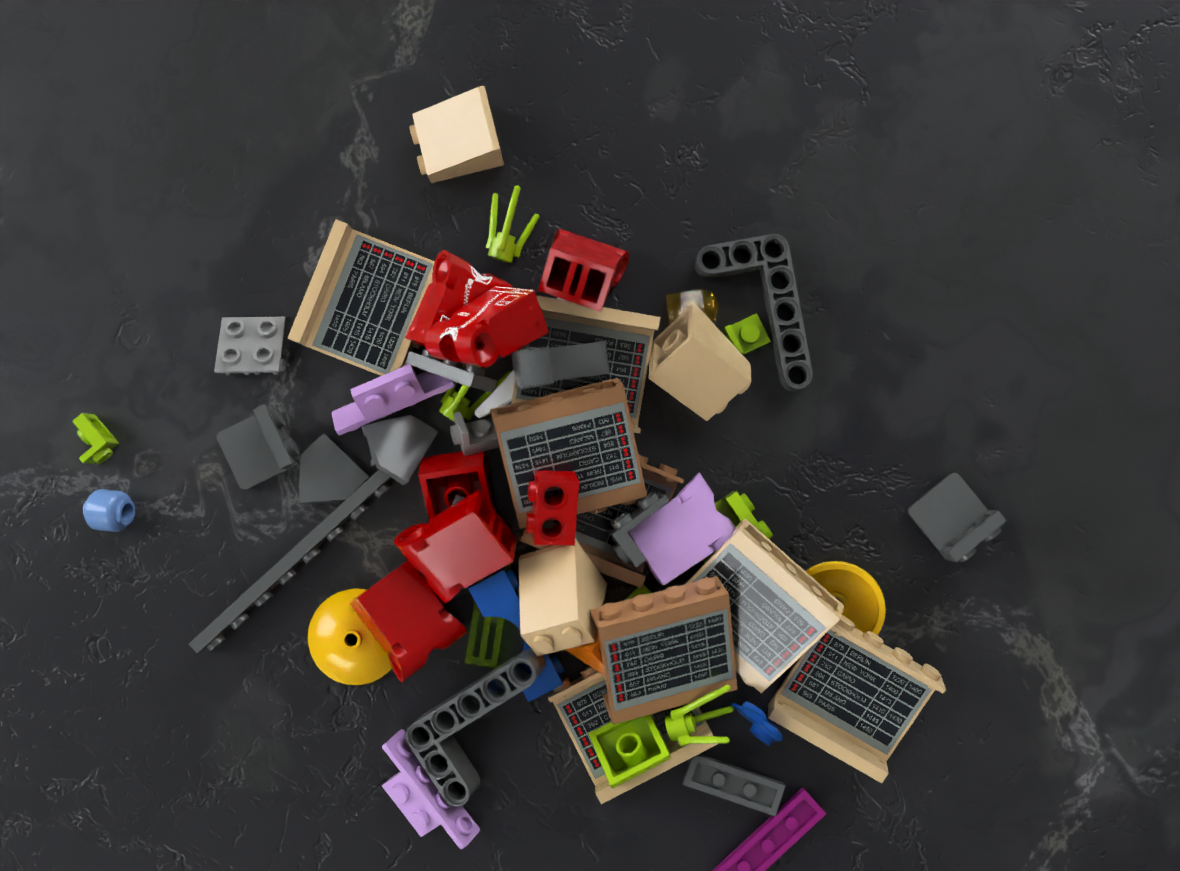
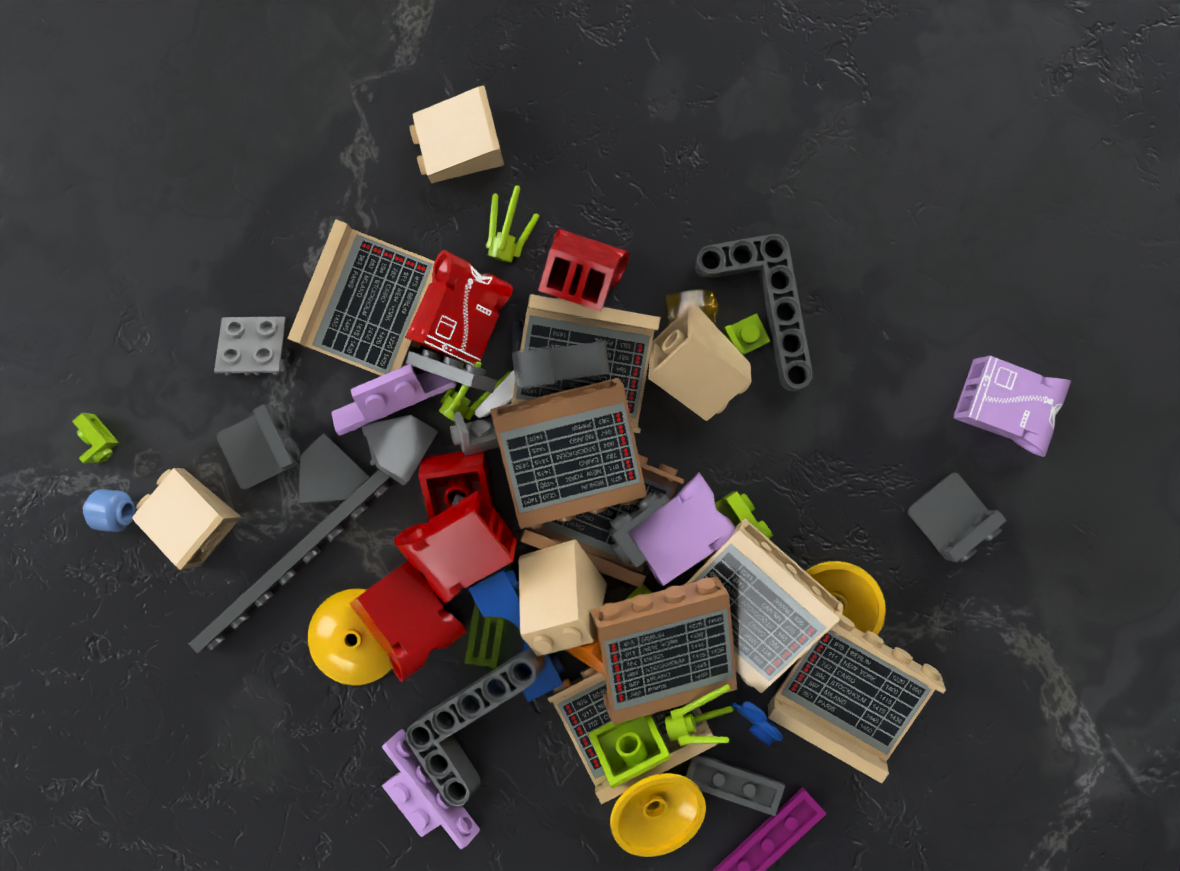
(184, 518): none -> slope
(488, 327): red piece -> none
(560, 507): red brick -> none
(657, 815): none -> yellow dish
(1012, 402): none -> lavender piece

